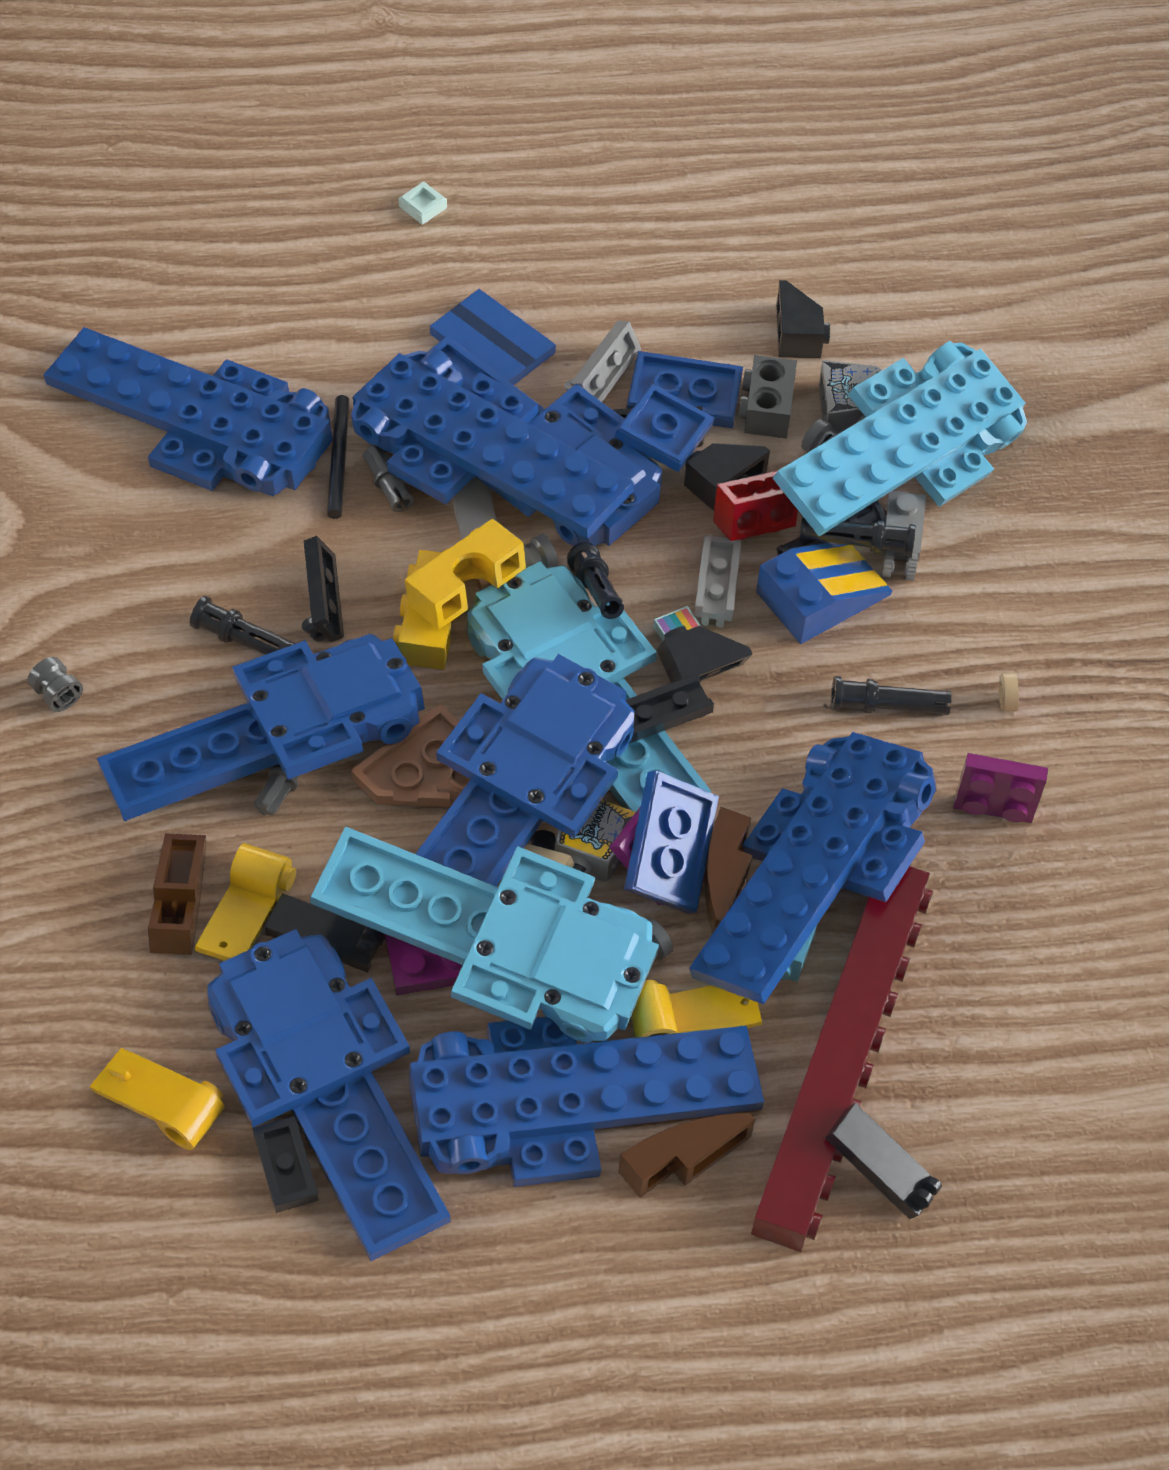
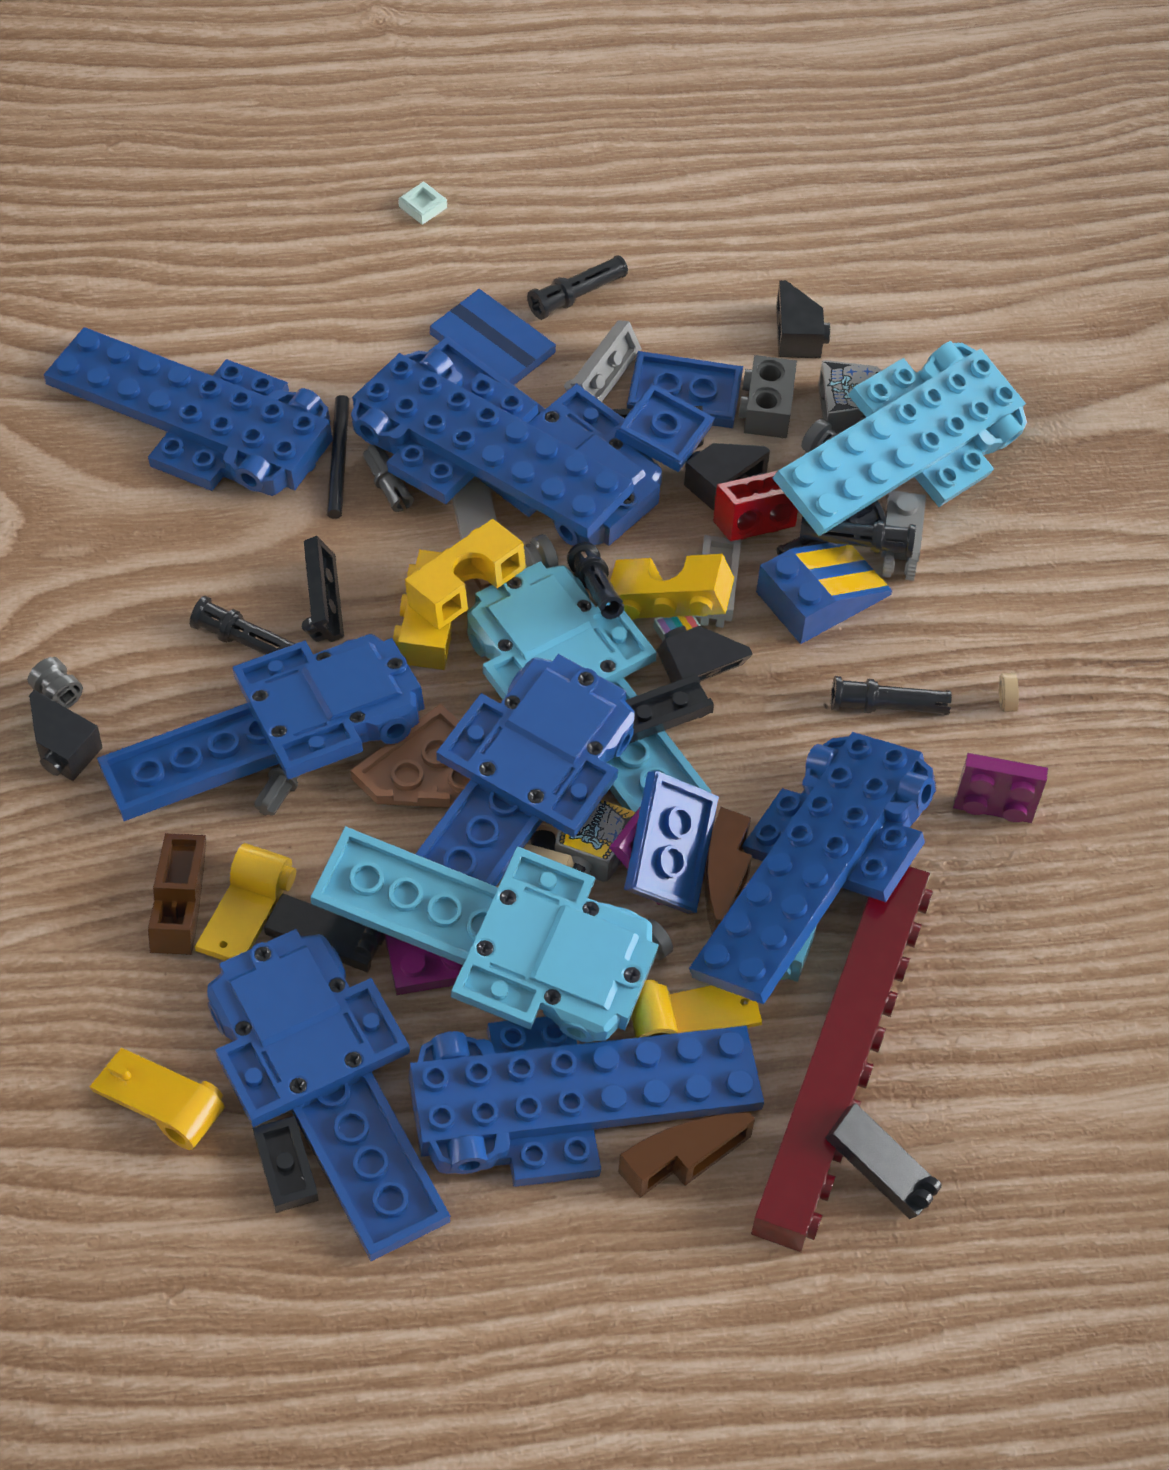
(63, 737): none -> black slope
(565, 291): none -> black pin
(697, 590): none -> yellow arch

